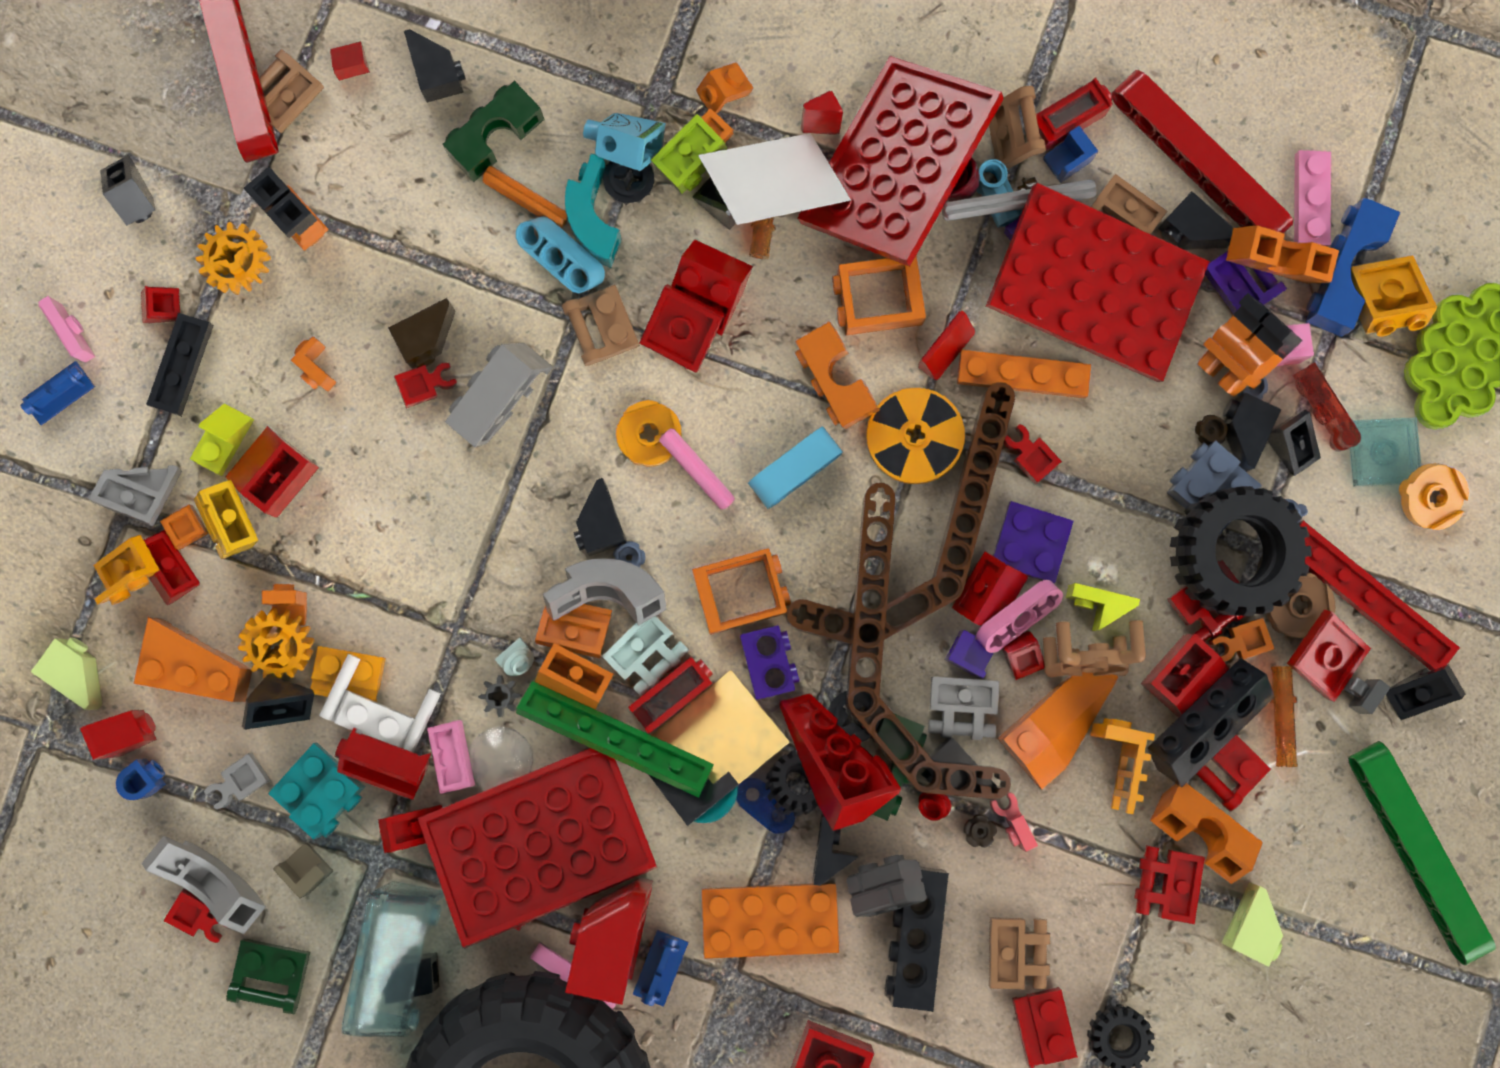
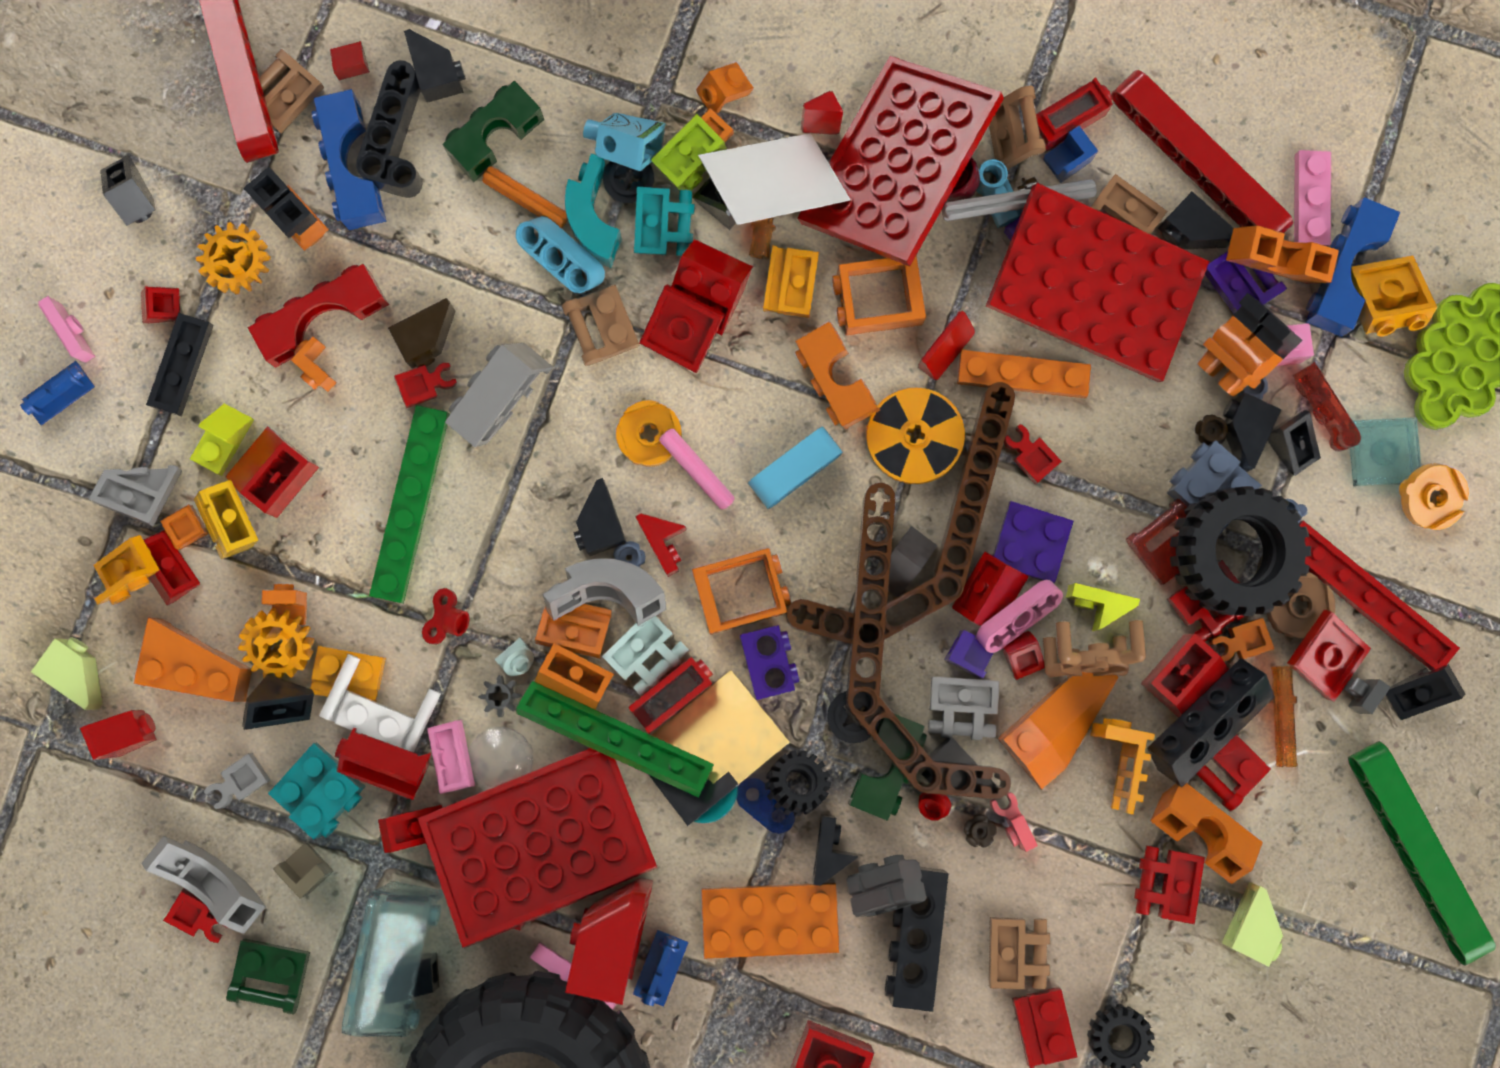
(140, 779): blue plate -> none
(282, 331): none -> red arch
(341, 123): none -> blue arch
(394, 125): none -> black beam
(409, 504): none -> green plate
(445, 618): none -> red piece
(652, 221): none -> teal plate
(658, 532): none -> red slope
(790, 281): none -> light orange plate
(841, 773): red wedge -> none
(908, 560): none -> flat silver slope
(1158, 559): none -> clear red plate

